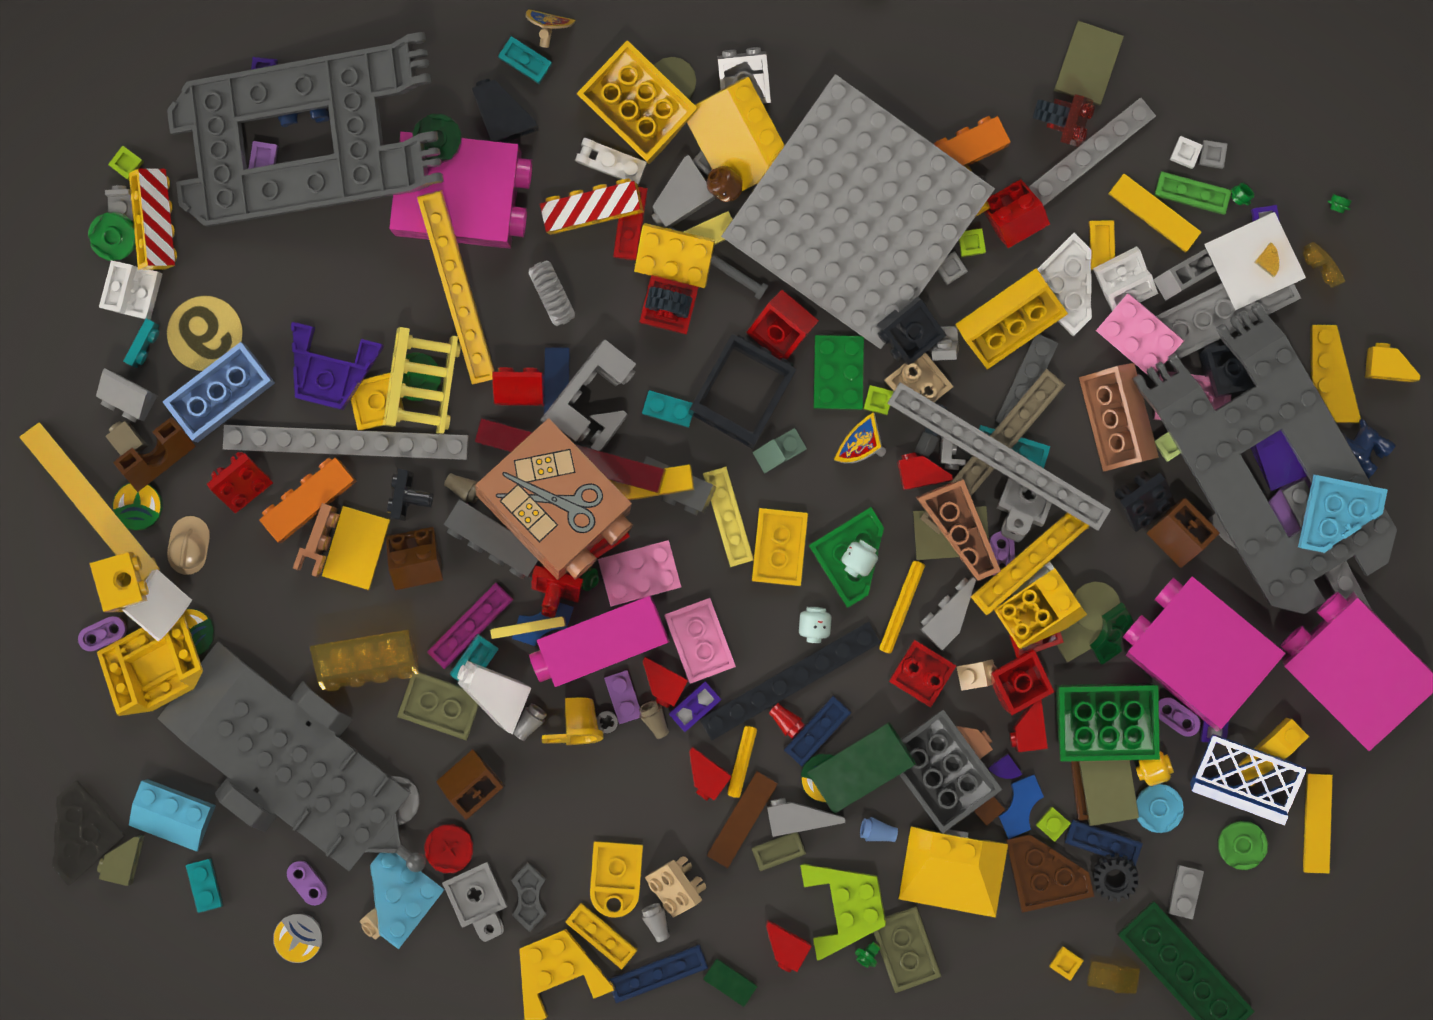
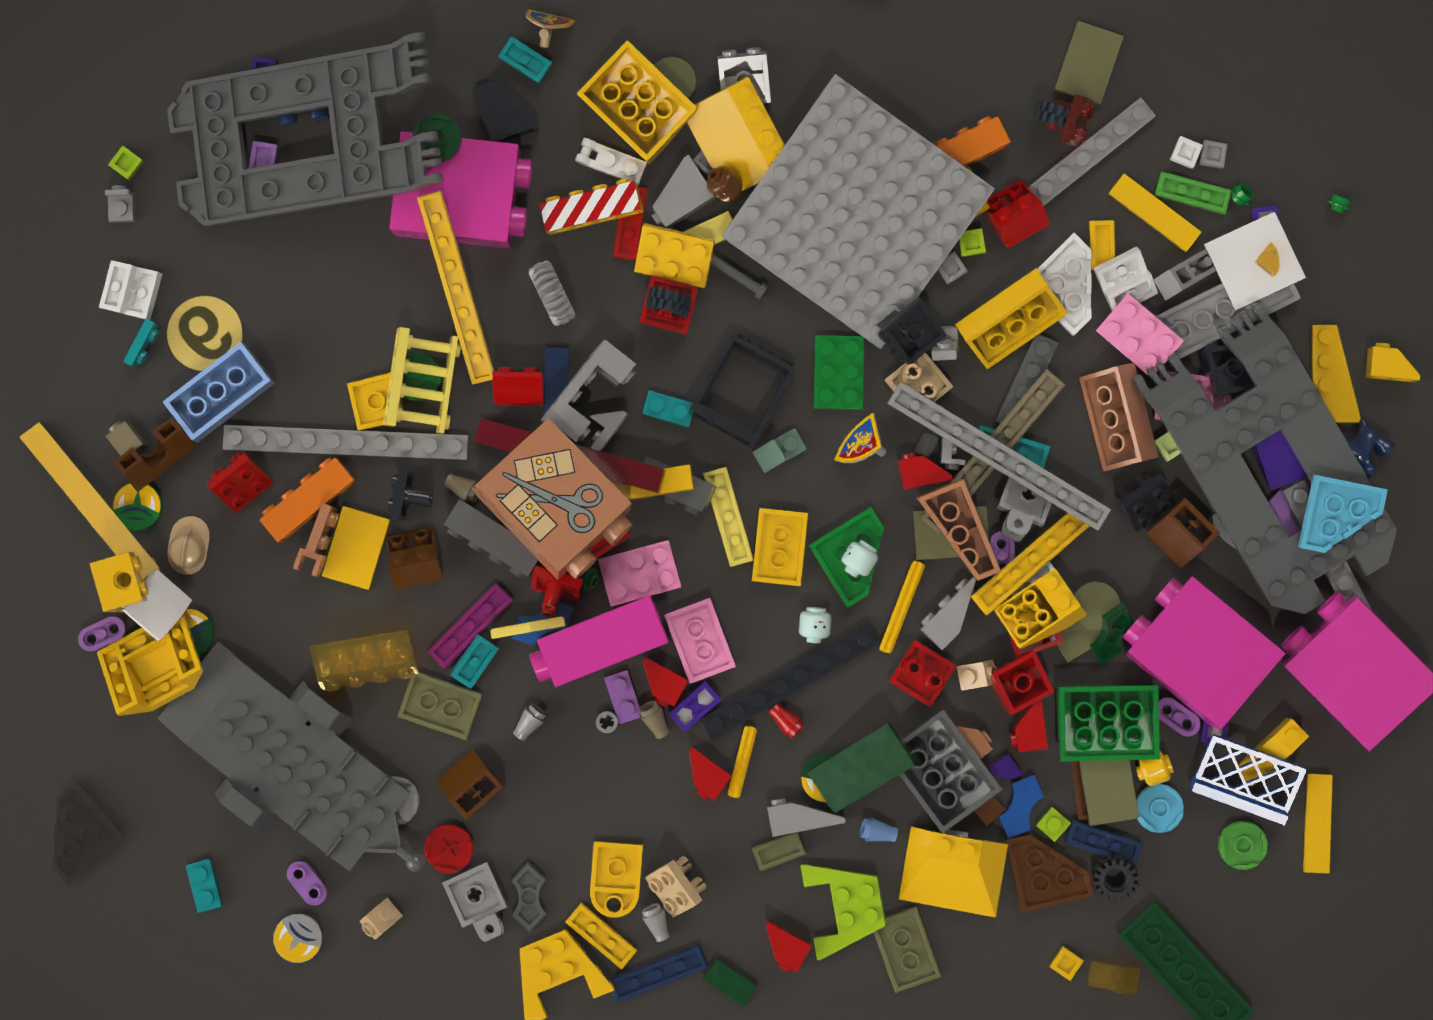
(112, 236): green tile -> none
(121, 863): olive slope -> none
(125, 395): light grey slope -> none
(152, 219): brick -> none
(170, 814): medium azure slope -> none
(325, 378): dark purple wing -> none
(400, 897): medium azure plate -> none
(495, 693): white slope -> none
(579, 722): yellow container -> none
(742, 819): reddish brown tile -> none
(782, 326): red slope -> none
(817, 731): dark blue tile -> none
(866, 956): green plate -> none
(877, 400): lime tile -> none
(1185, 892): light grey plate -> none
(1317, 257): clear yellow slope -> none

